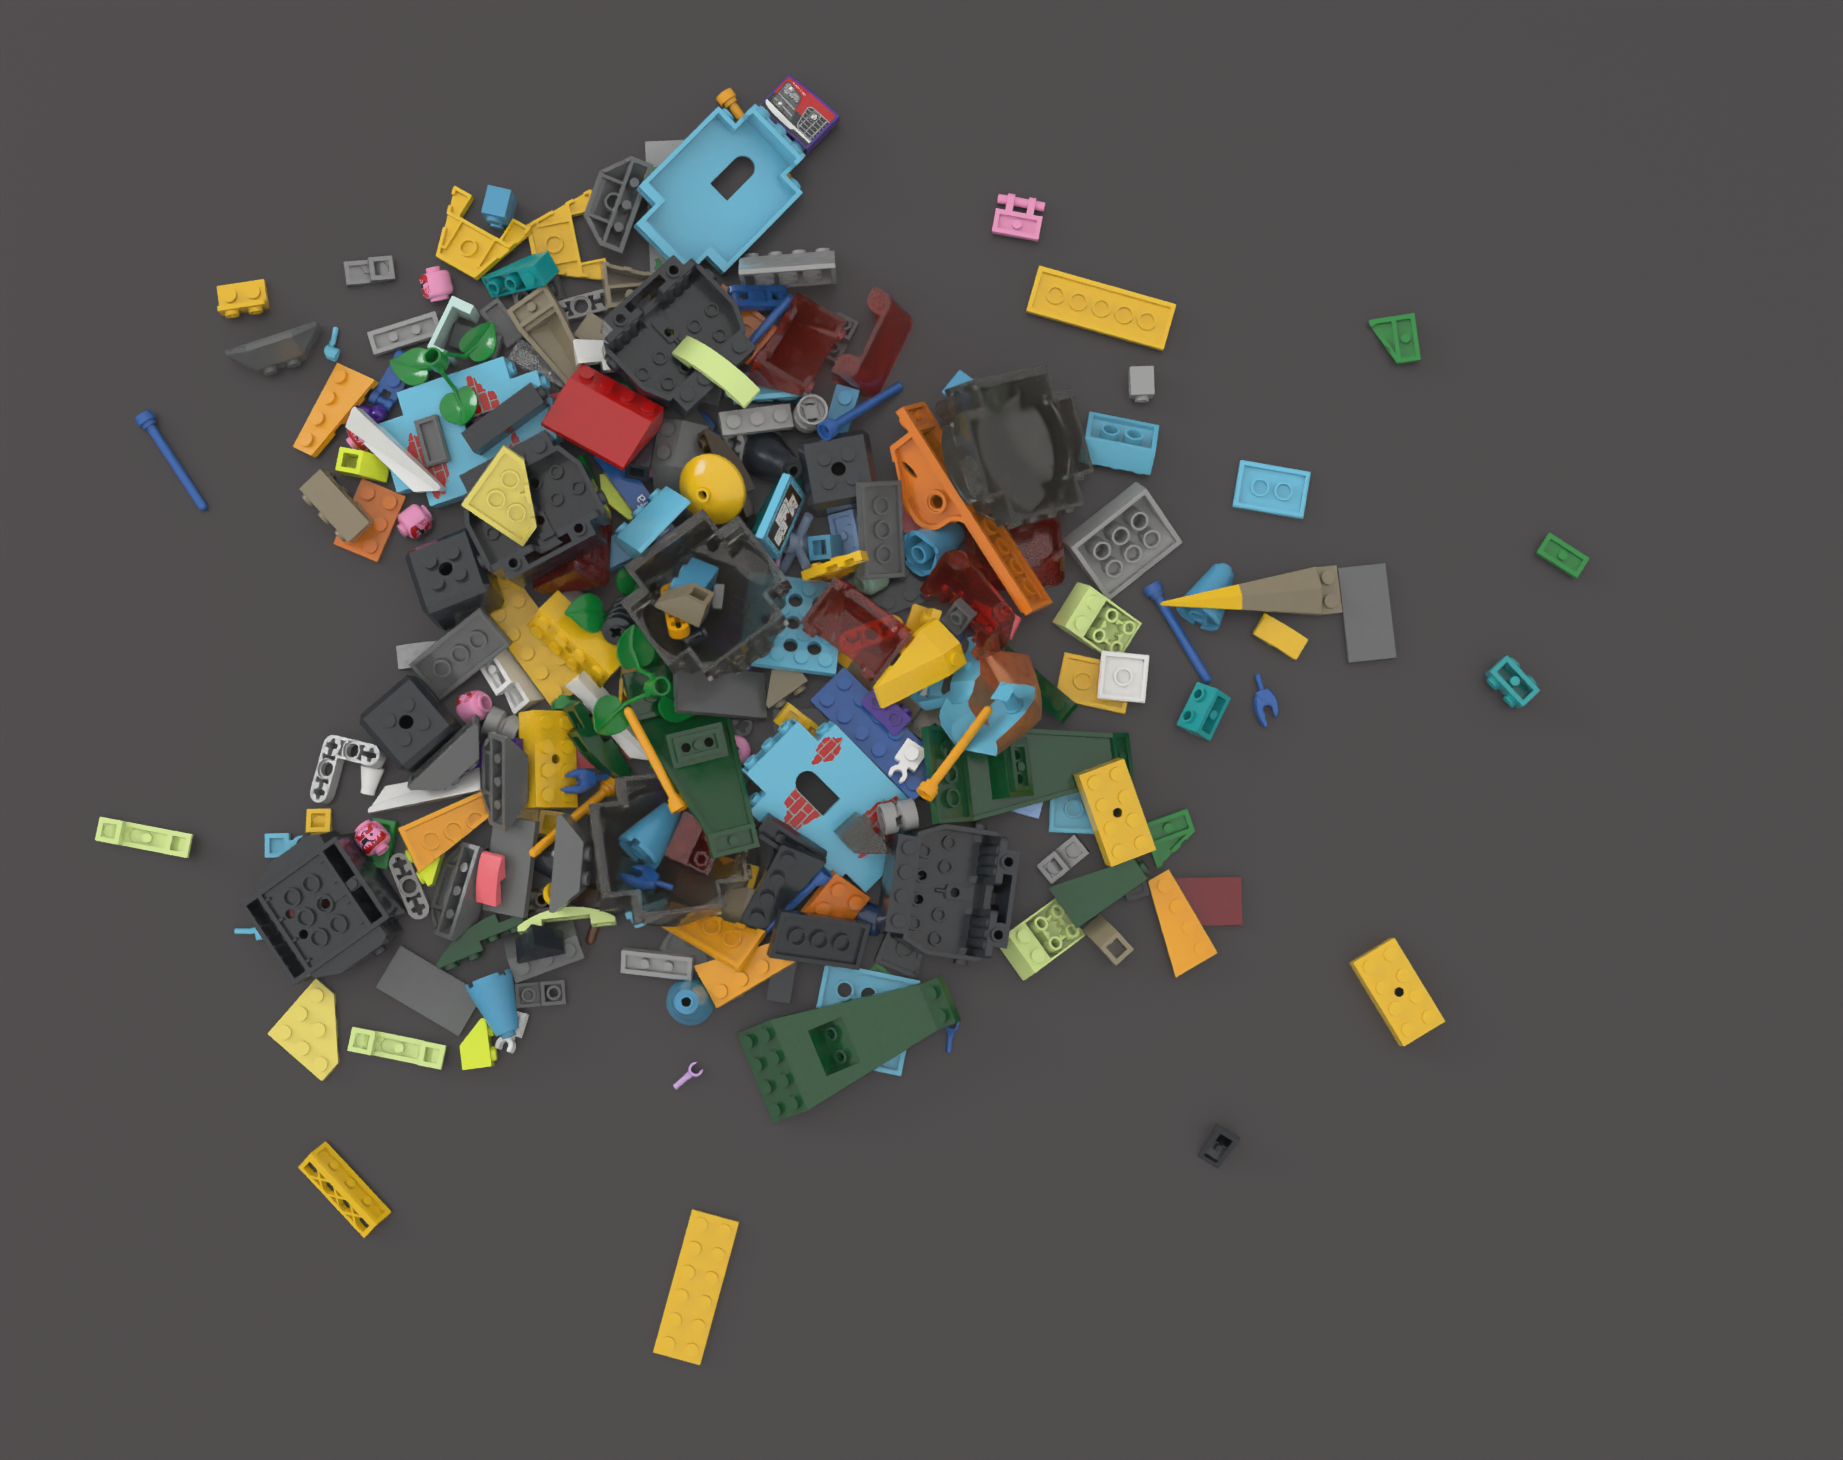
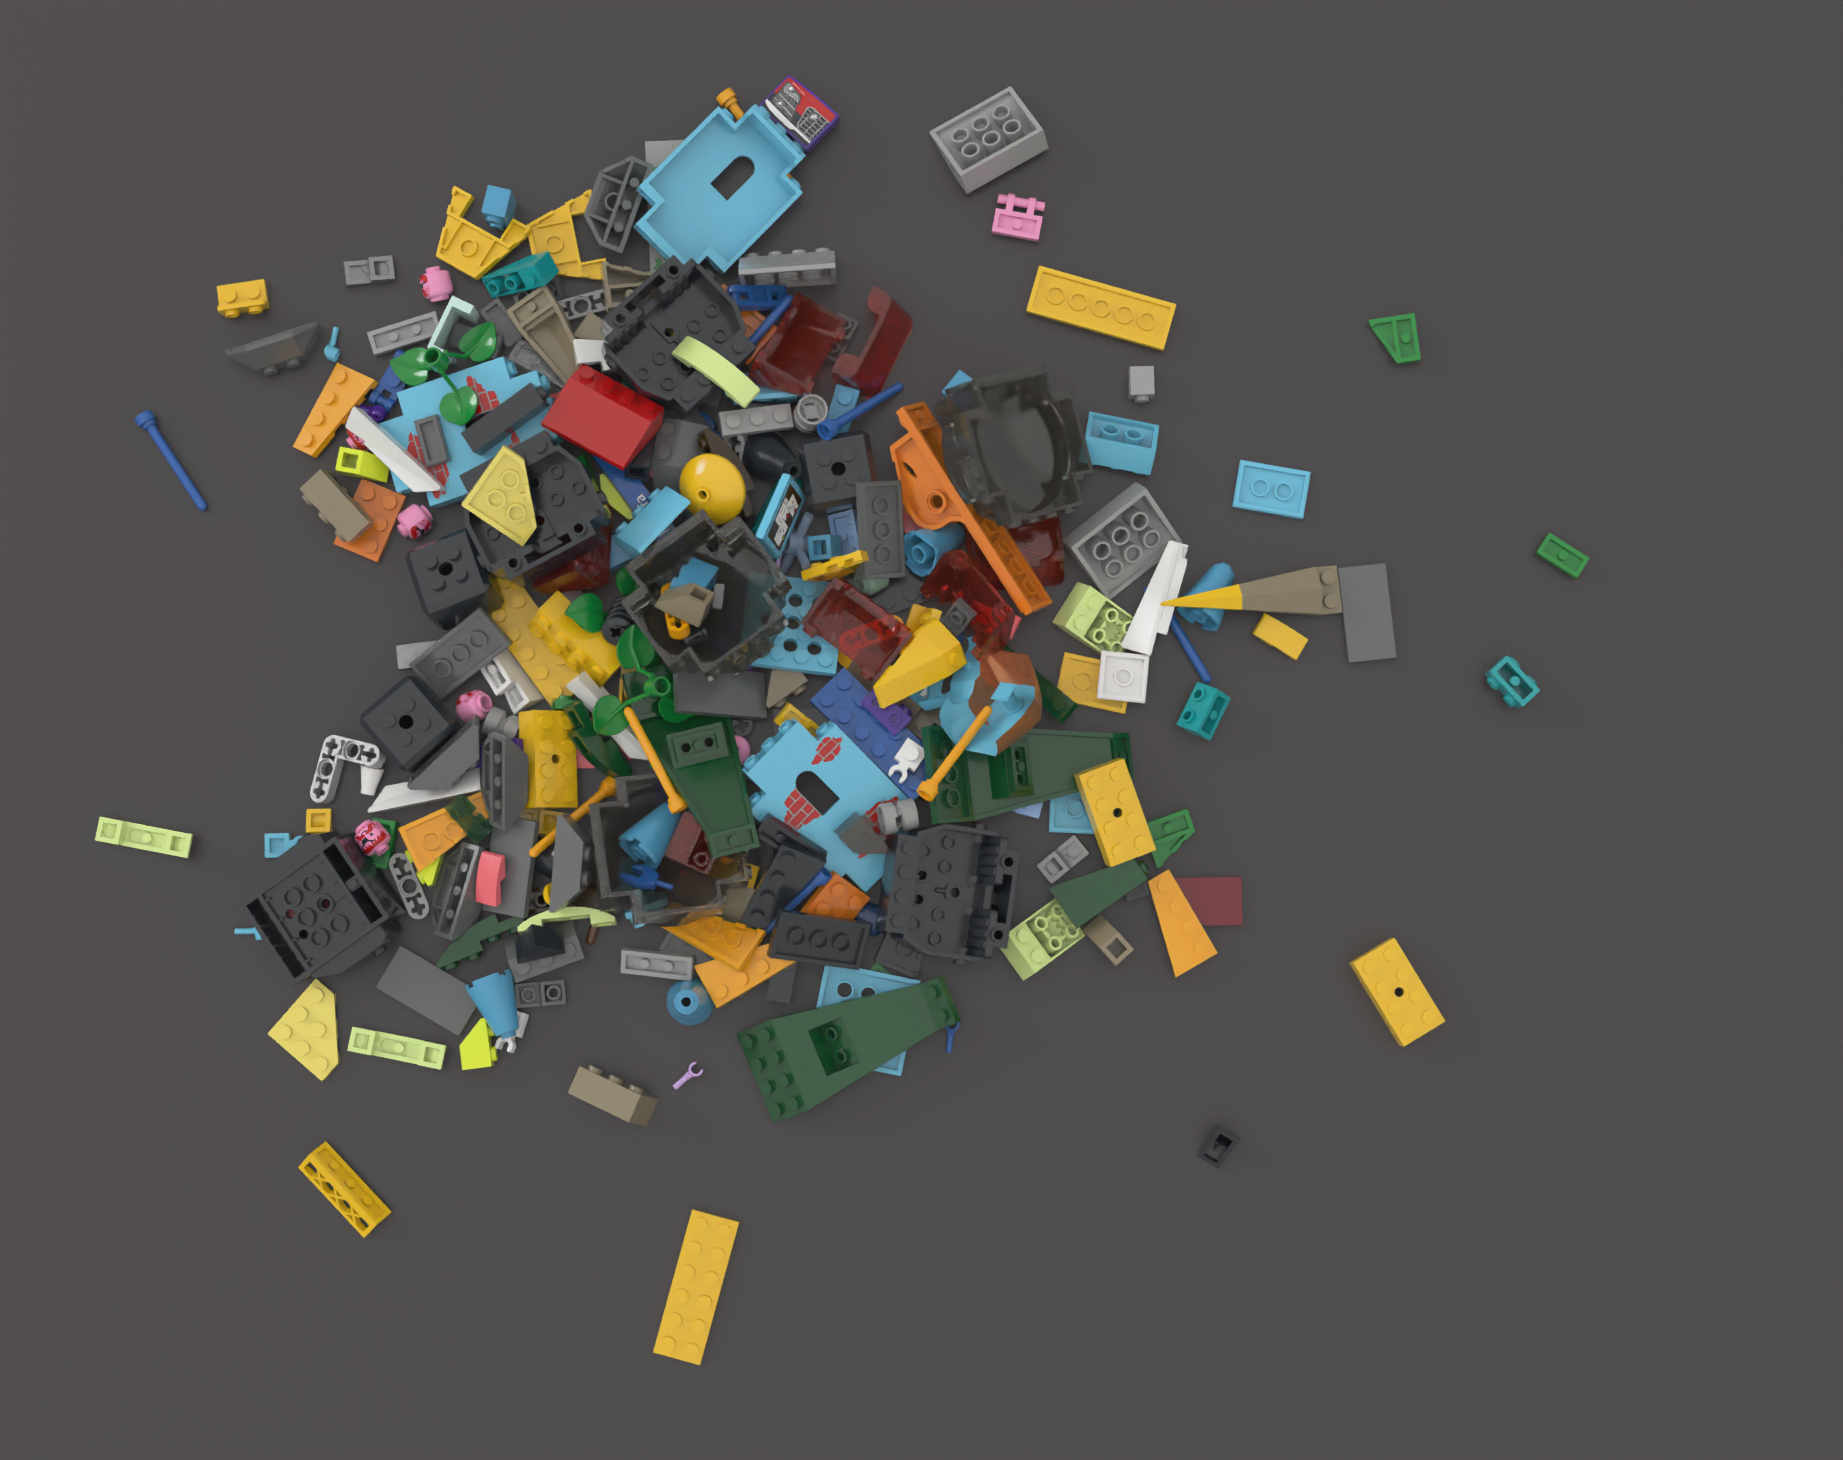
(461, 811): none -> clear green hinge
(585, 780): blue hand -> none
(612, 1095): none -> dark tan wedge
(989, 139): none -> light grey slope
(1164, 586): none -> white wedge
(1263, 698): blue hand -> none

